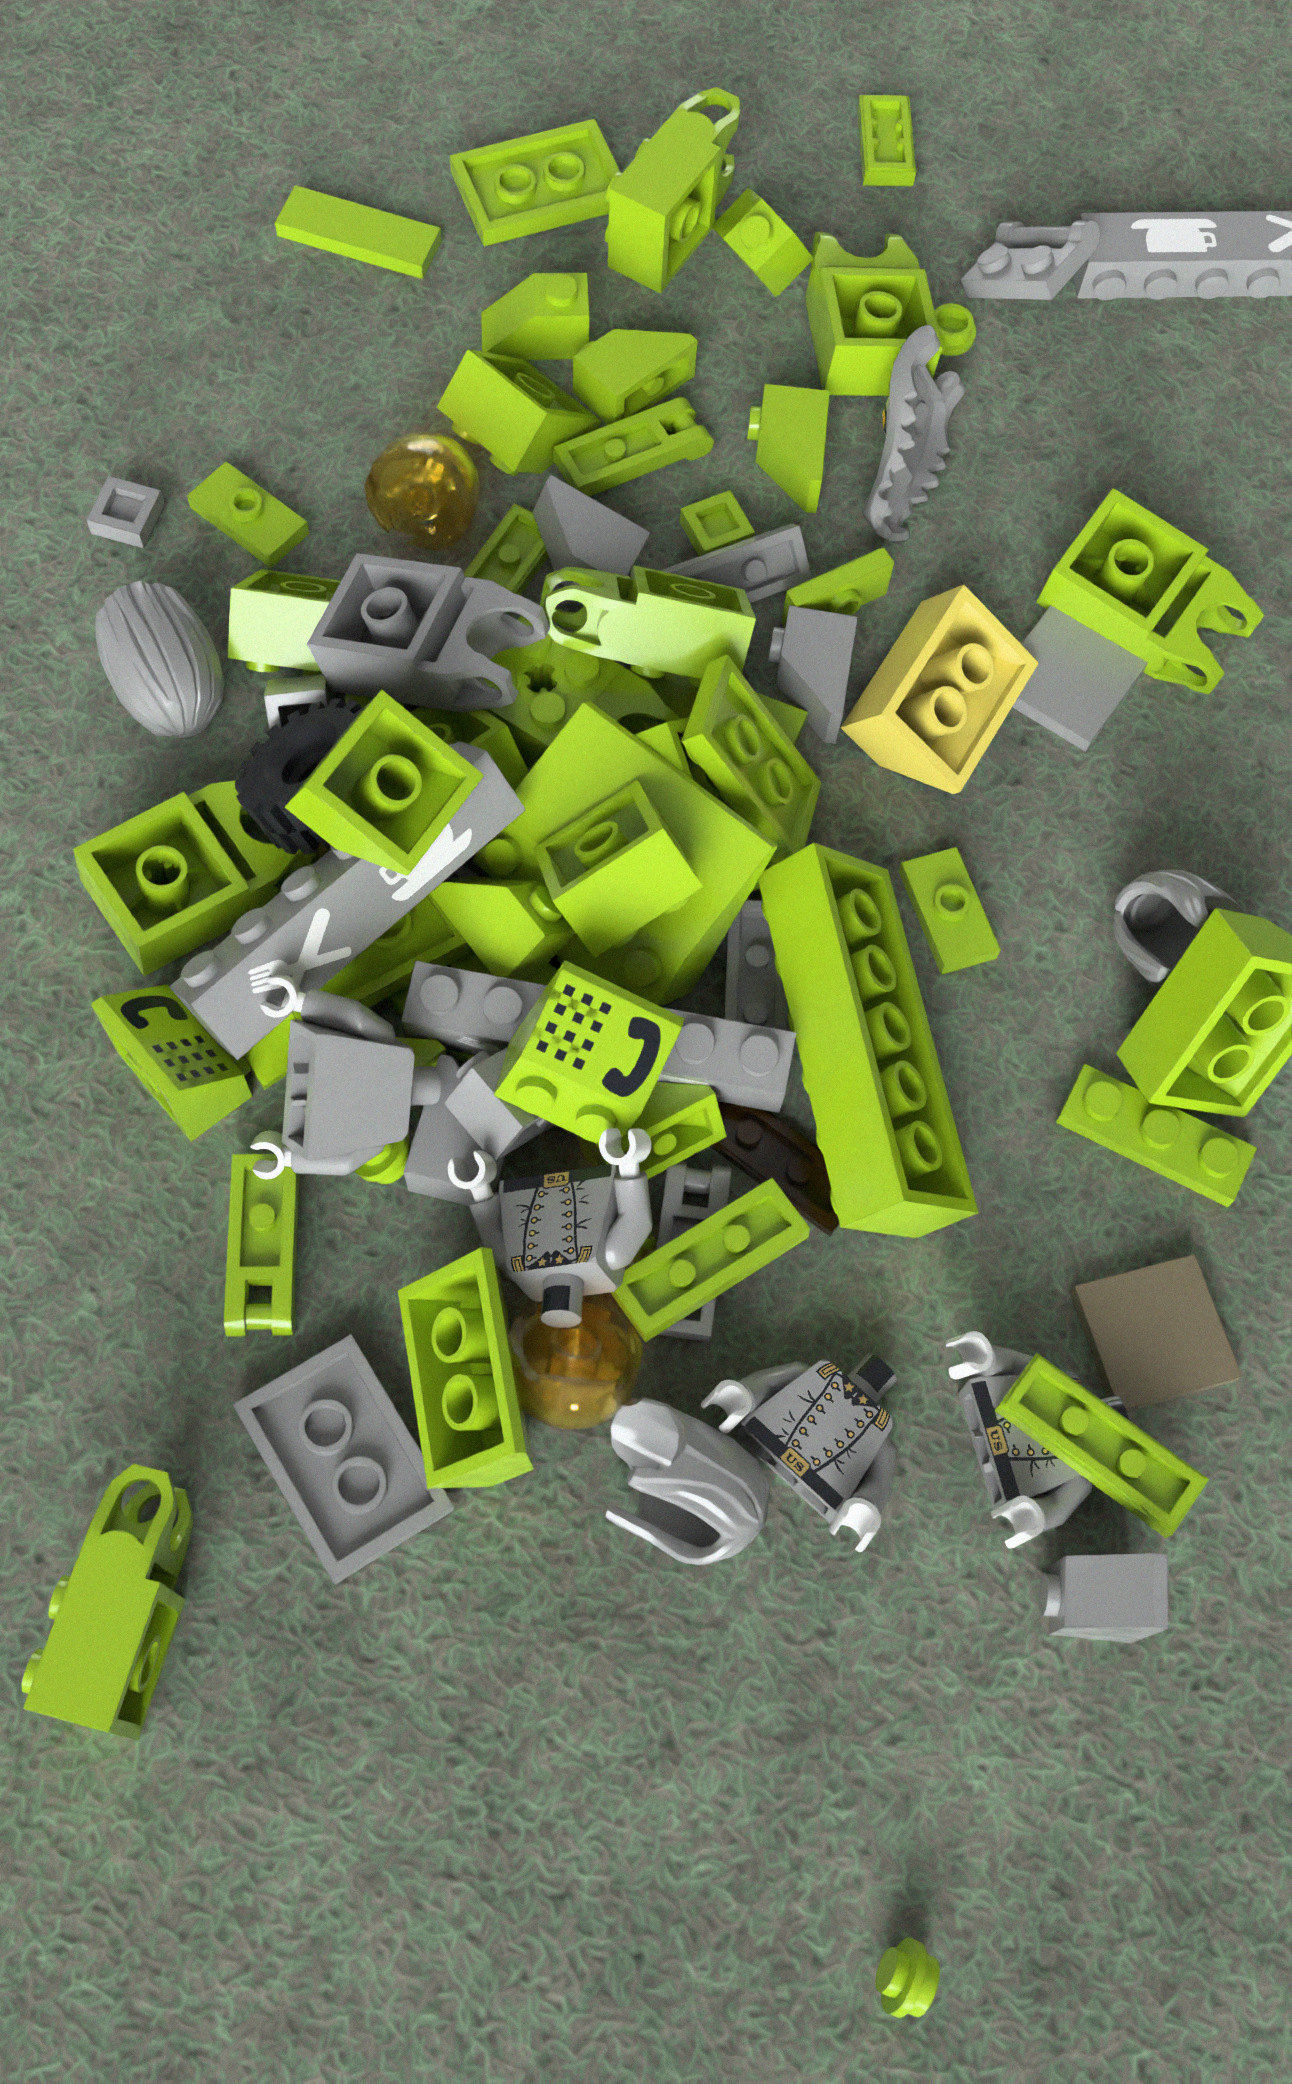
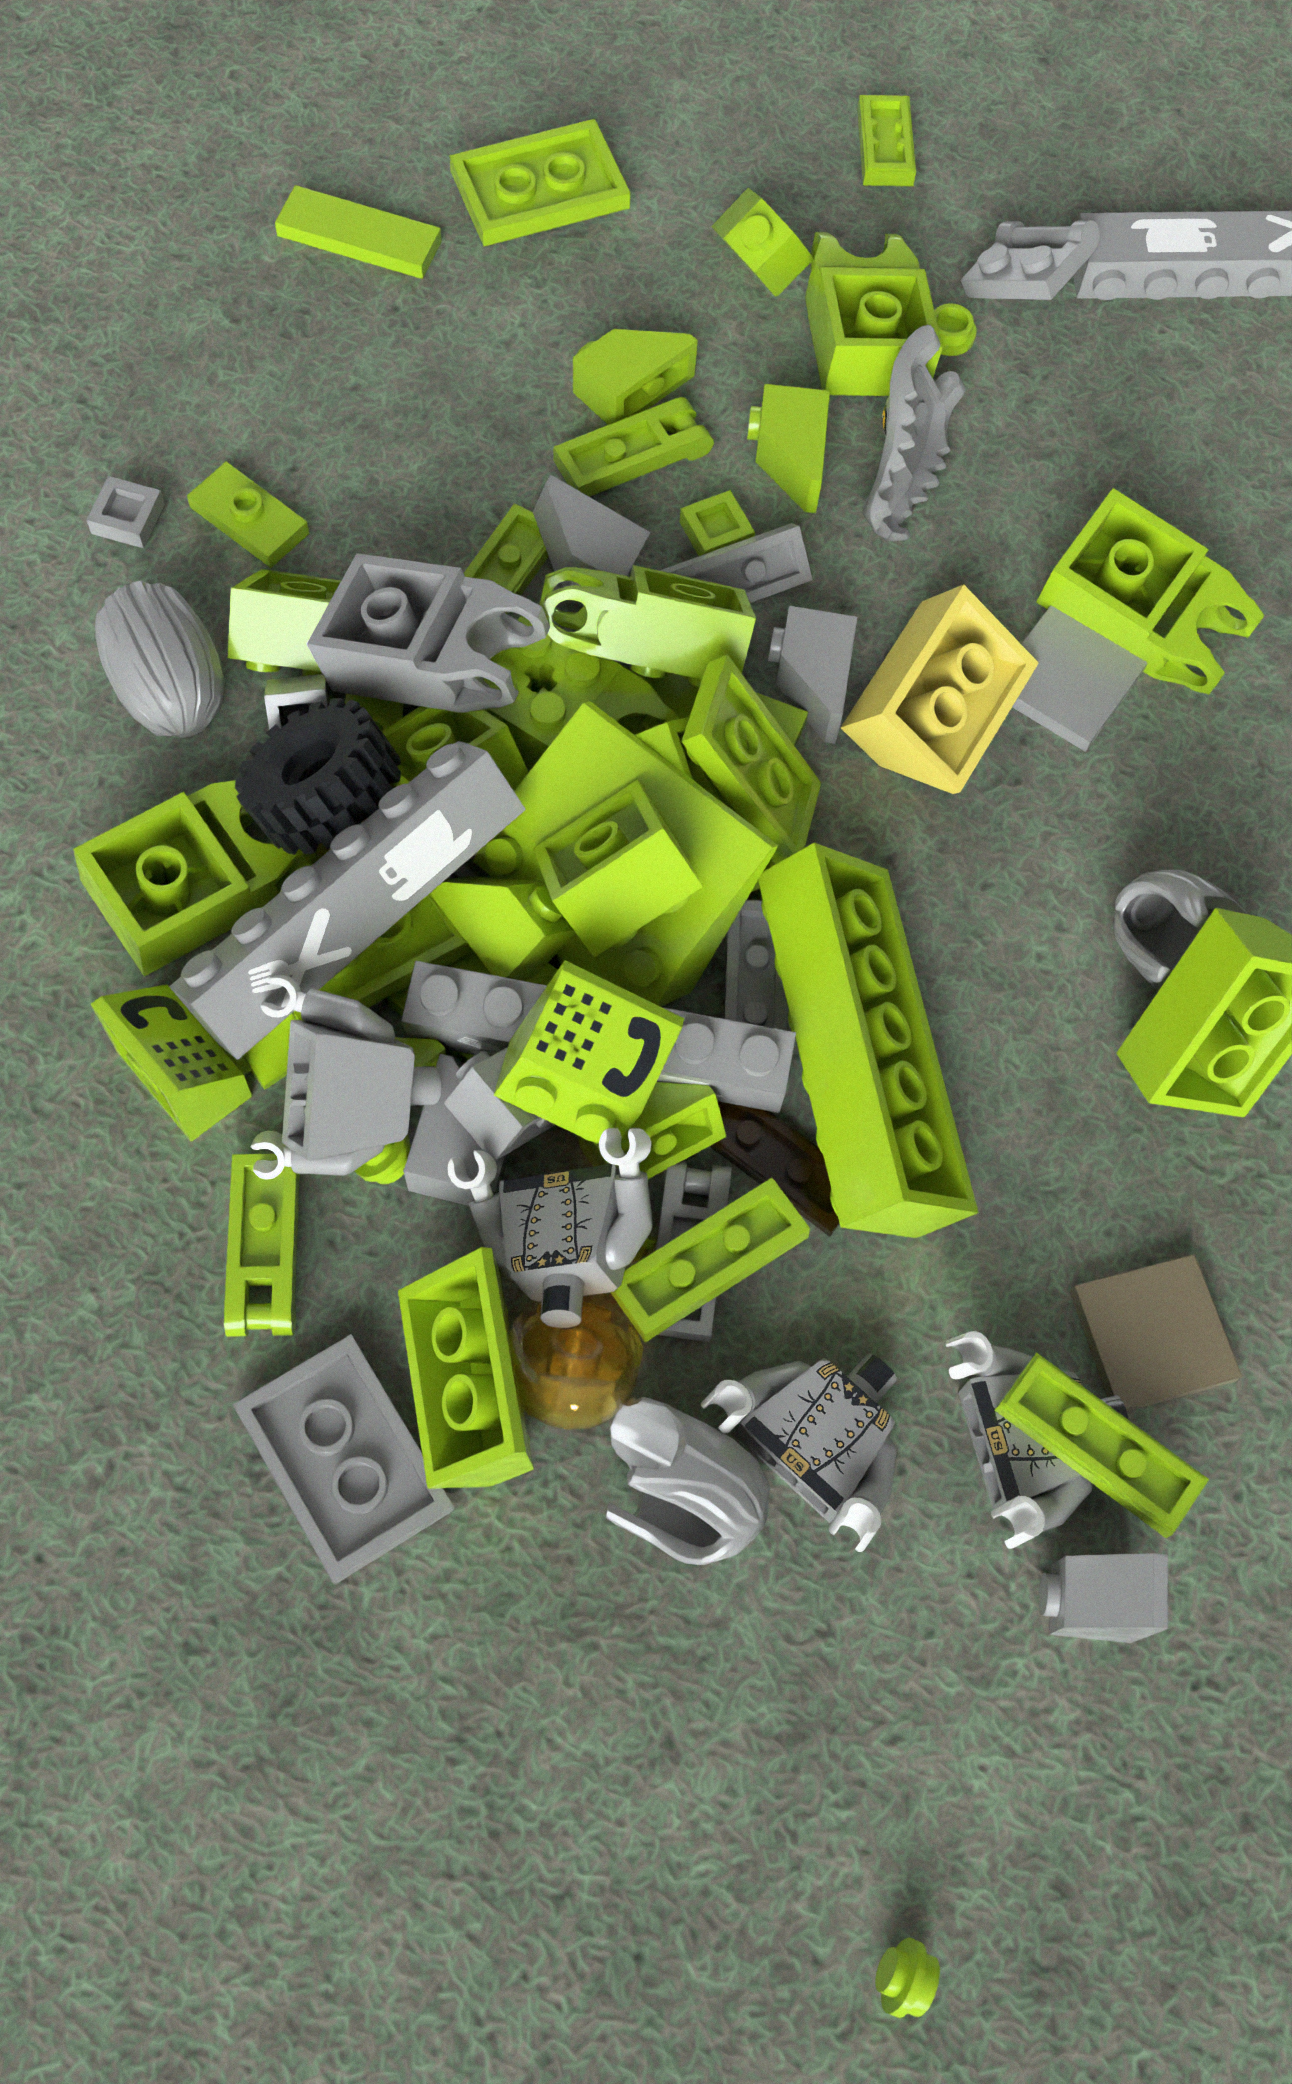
(115, 1611): lime brick -> none
(385, 788): lime slope -> none
(423, 480): clear yellow cylinder -> none
(512, 411): lime slope -> none
(539, 318): lime slope -> none
(671, 191): lime brick -> none
(844, 587): lime plate -> none
(949, 910): lime plate -> none
(1156, 1136): lime plate -> none

